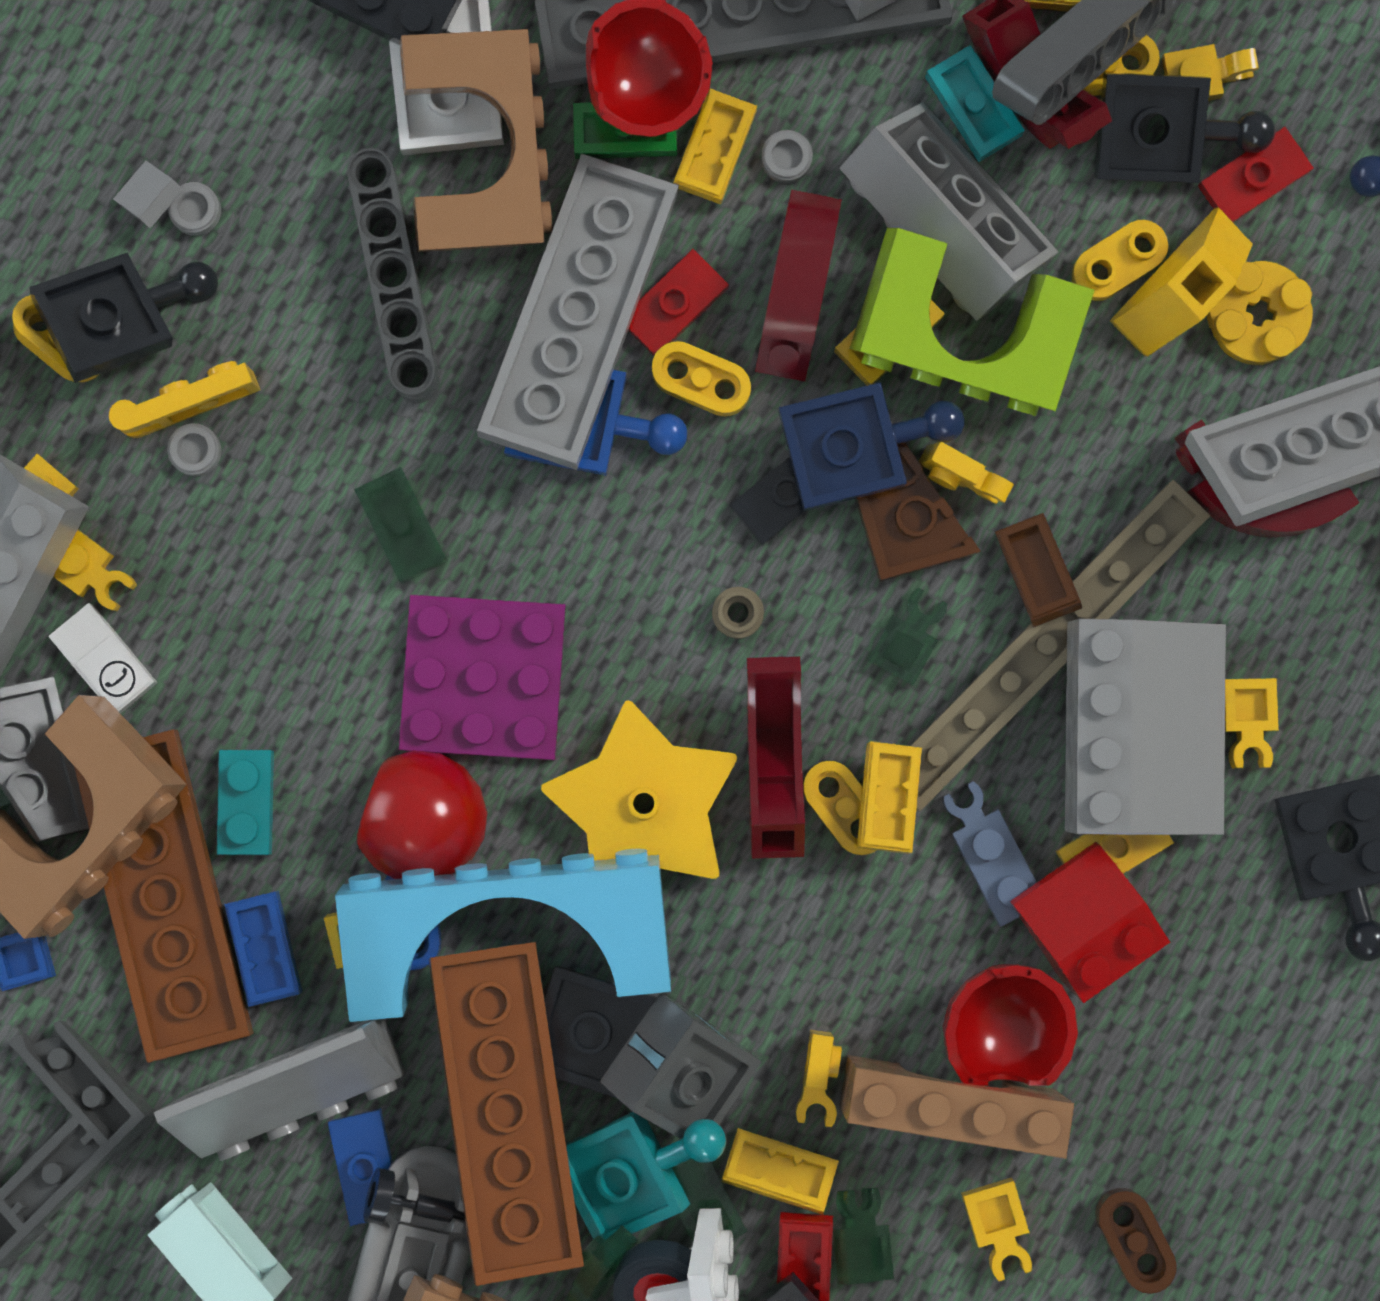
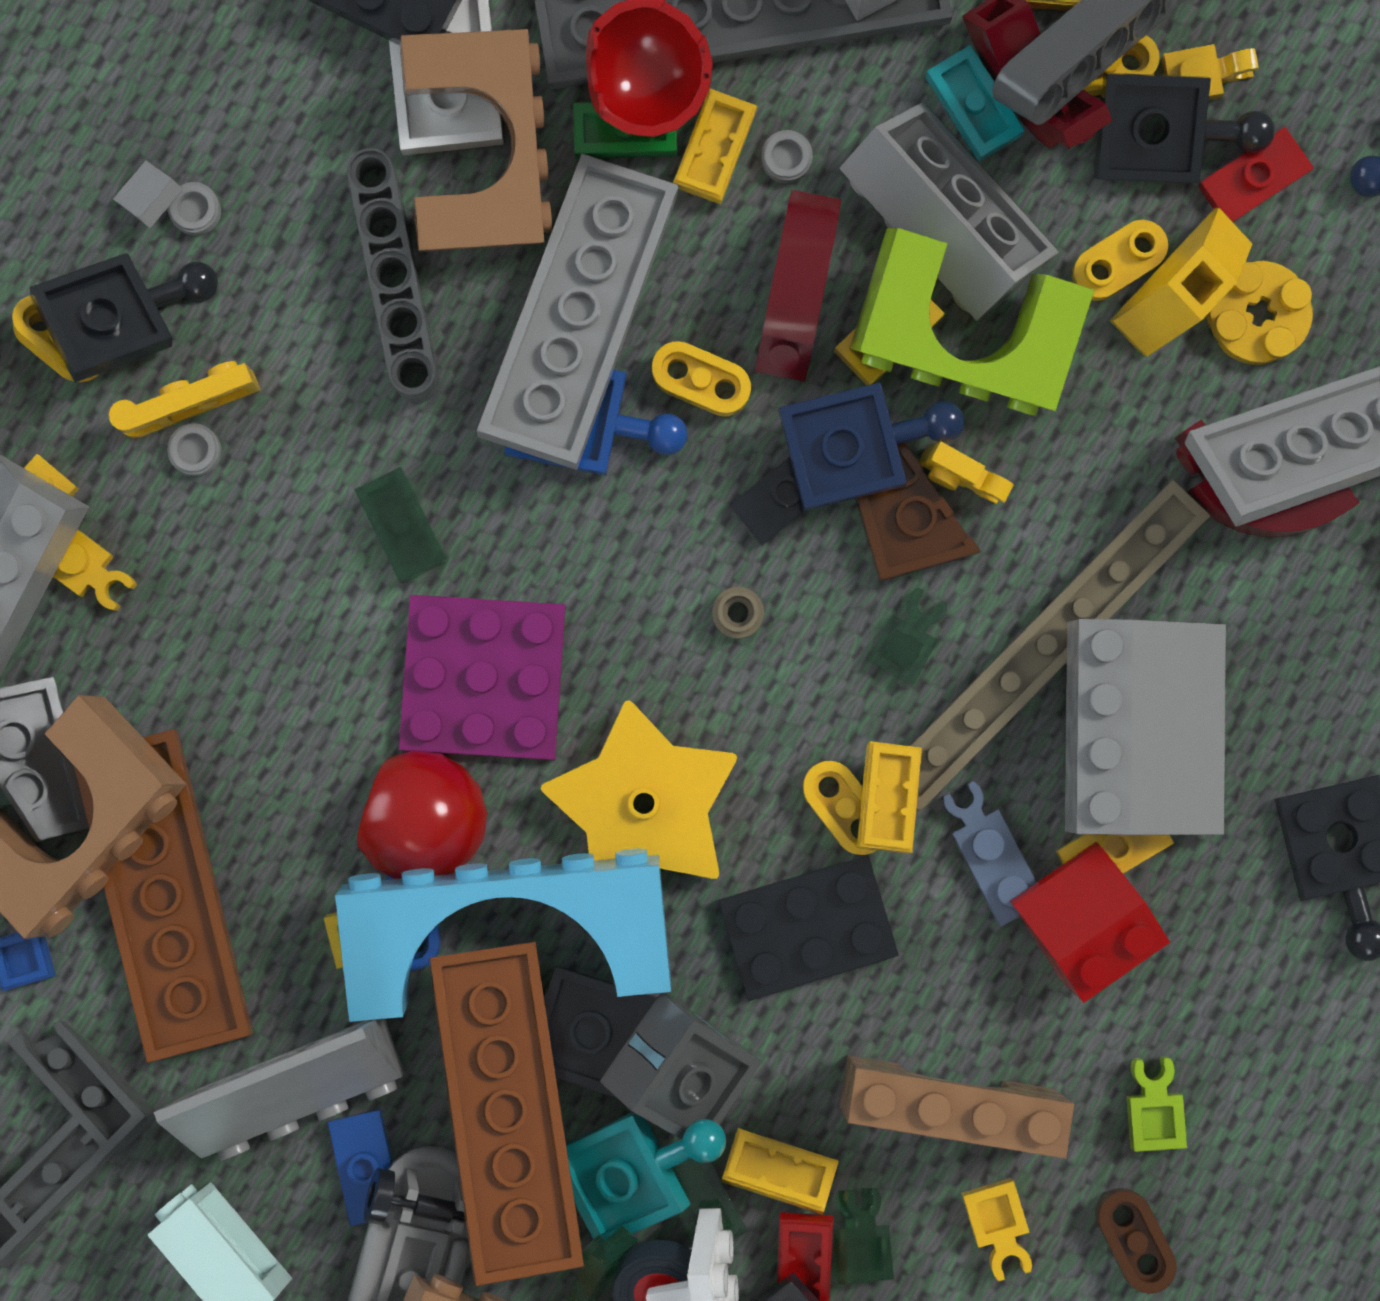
(102, 658): white tile -> none
(245, 802): teal plate -> none
(263, 948): blue plate -> none
(676, 302): red plate -> none
(775, 757): dark red arch -> none
(808, 927): none -> black plate
(821, 1062): yellow plate -> none
(1010, 1027): red cylinder -> none
(1038, 570): reddish brown tile -> none
(1155, 1116): none -> lime plate
(1249, 711): yellow plate -> none

